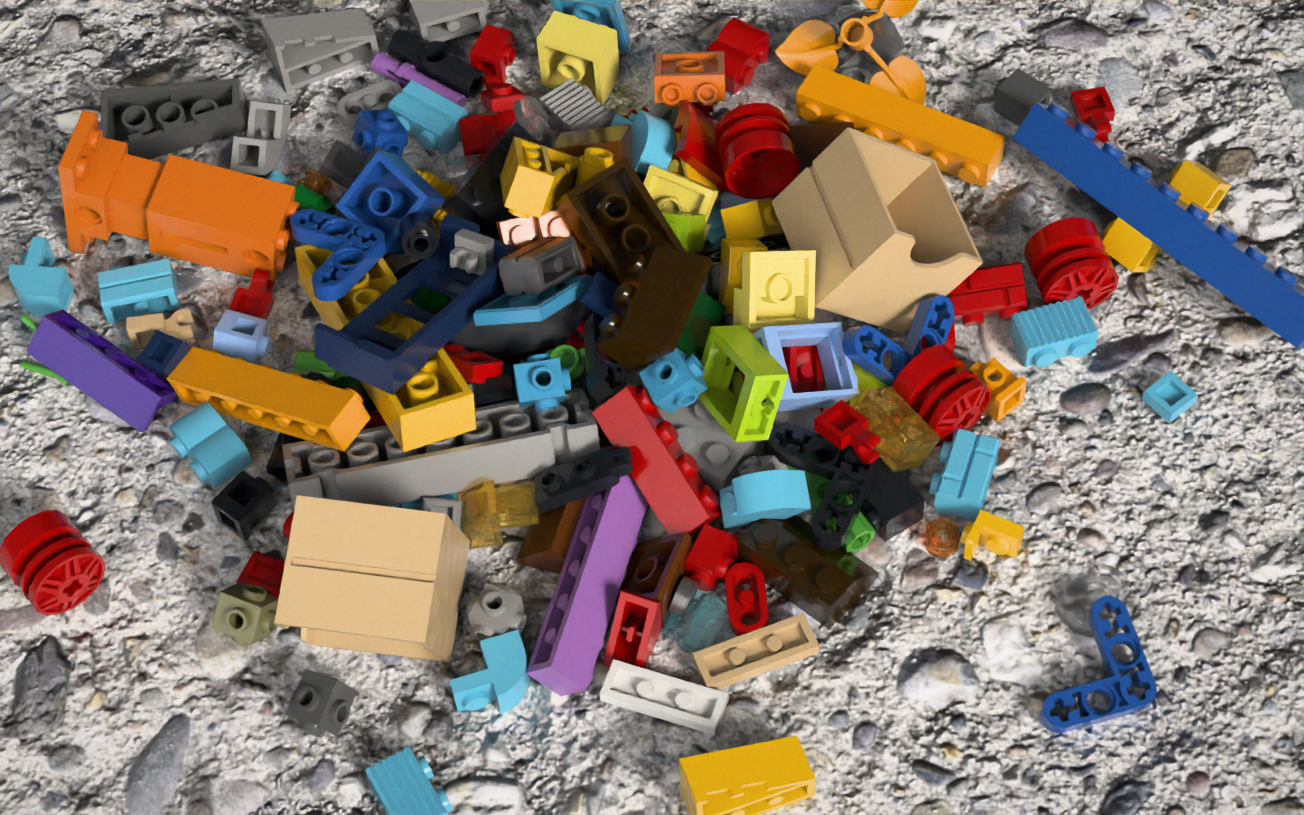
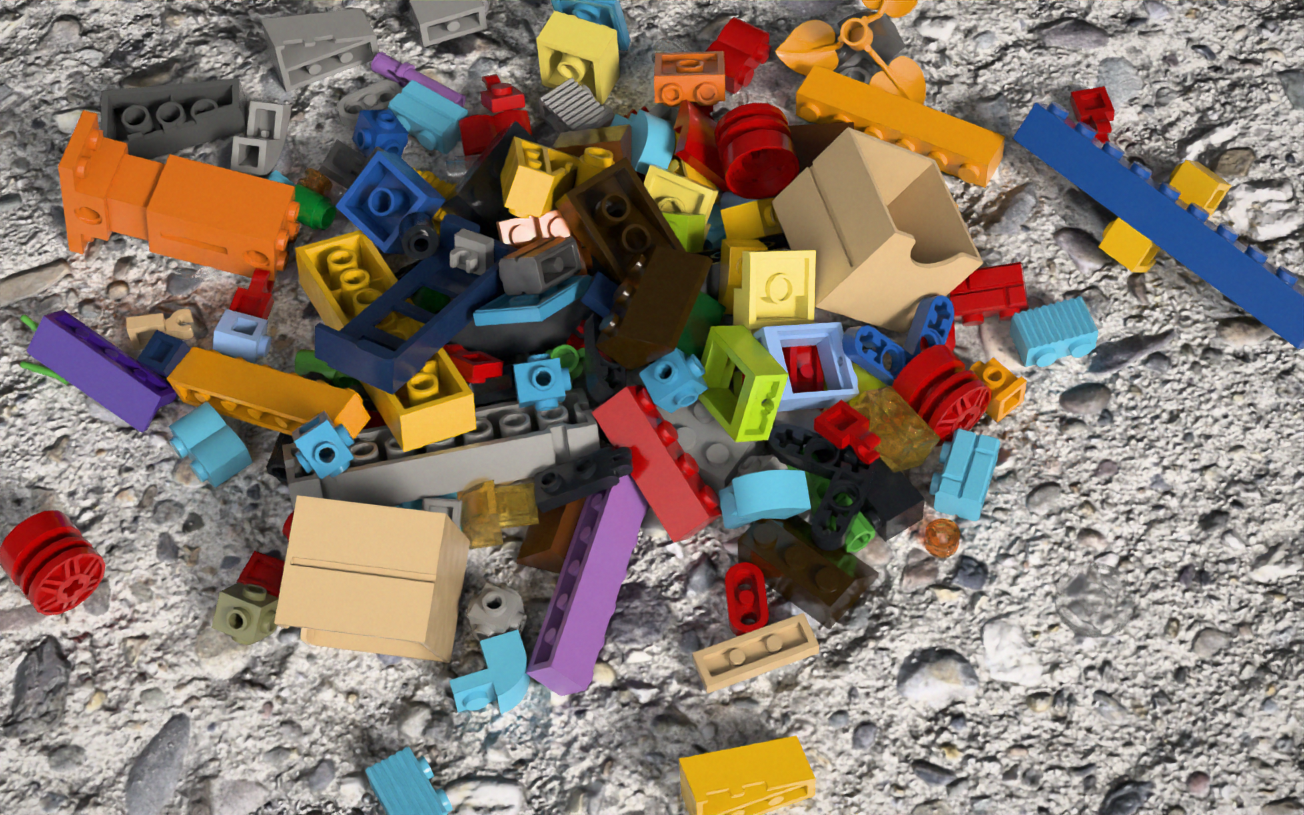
(39, 284): medium azure brick -> none
(138, 290): medium azure brick -> none
(243, 503): black brick -> none
(315, 436): none -> dark azure brick
(321, 704): dark grey brick -> none
(358, 244): blue beam -> none
(436, 62): black piece -> none
(493, 51): red brick -> none
(535, 120): clear tile -> none
(634, 630): red slope -> none
(657, 569): reddish brown slope -> none
(664, 697): white plate -> none
(683, 596): flat silver tile -> none
(700, 623): clear light blue brick -> none
(711, 557): red brick -> none
(993, 532): yellow bracket -> none
(1018, 95): dark grey brick -> none
(1071, 262): red wheel -> none
(1115, 686): blue beam -> none
(1169, 396): medium azure plate -> none

